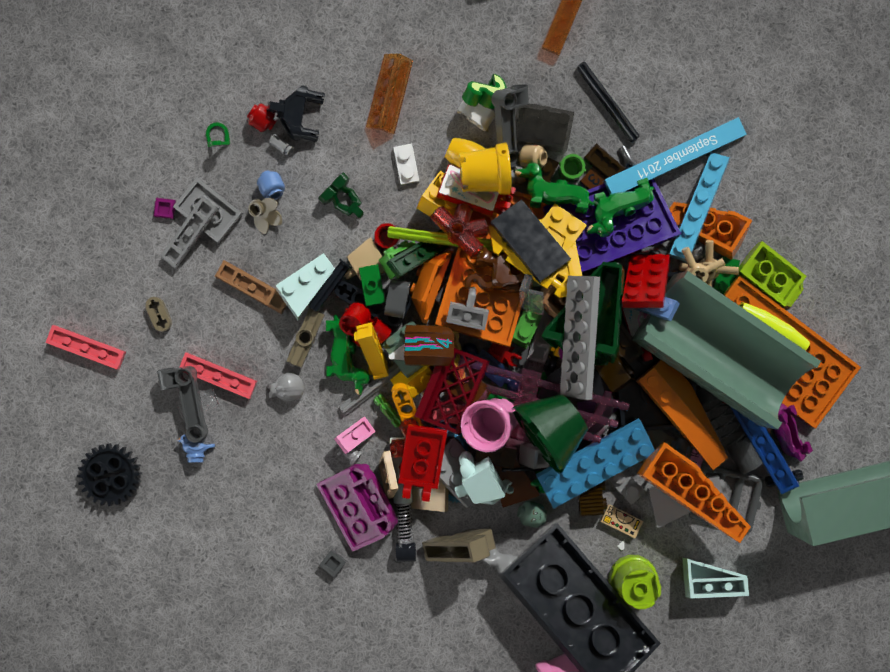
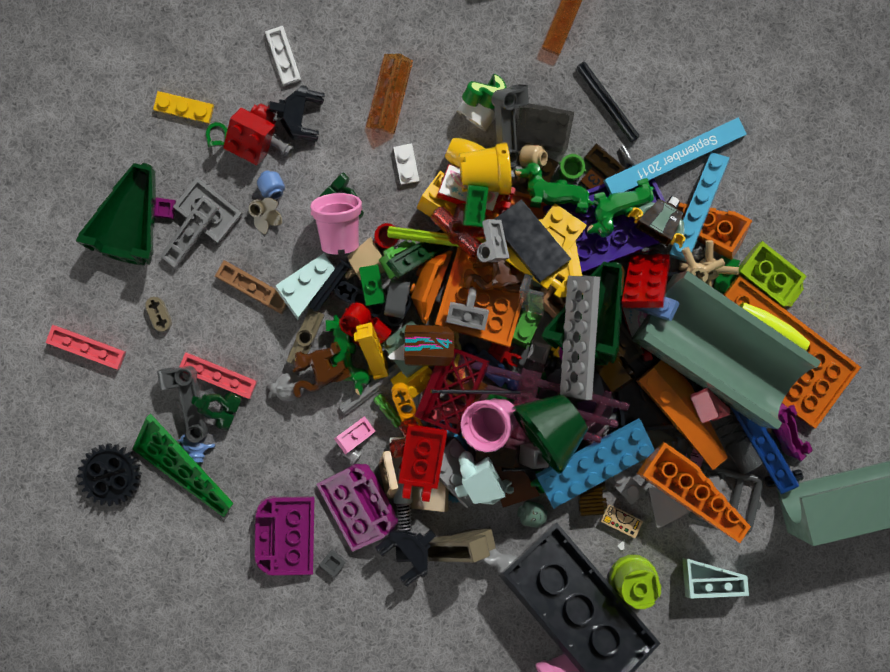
(125, 219): none -> dark green cone
(168, 456): none -> green wing
(183, 107): none -> yellow plate
(225, 416): none -> dark green piece
(248, 136): none -> red brick
(283, 56): none -> white tile
(285, 535): none -> magenta plate
(322, 368): none -> reddish brown animal
(337, 221): none -> bright pink piece
(414, 547): none -> black connector
(474, 391): none -> black piece
(475, 205): none -> green plate
(495, 246): none -> light grey plate
(661, 221): none -> torso
(709, 406): none -> coral slope

